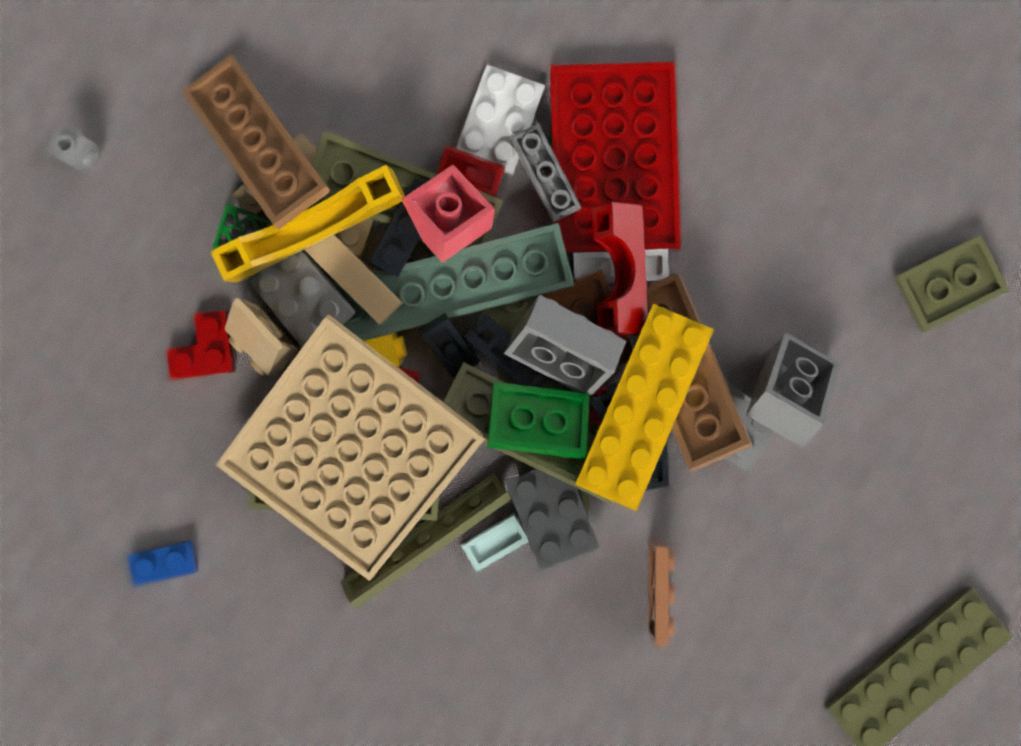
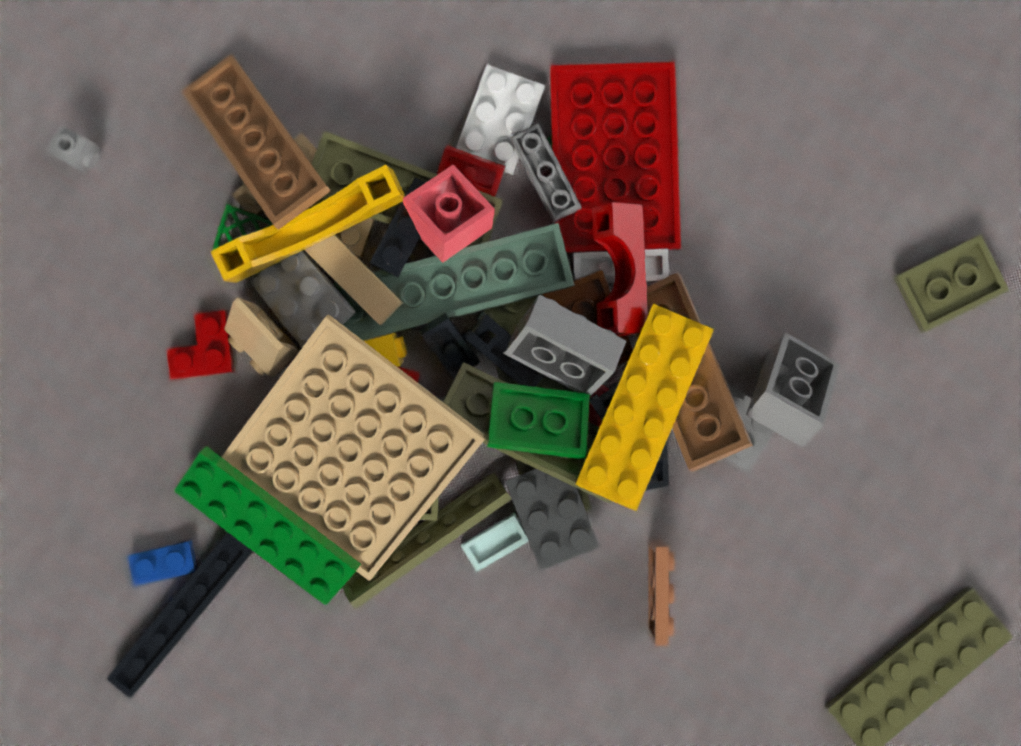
(179, 615): none -> black plate
(266, 526): none -> green plate

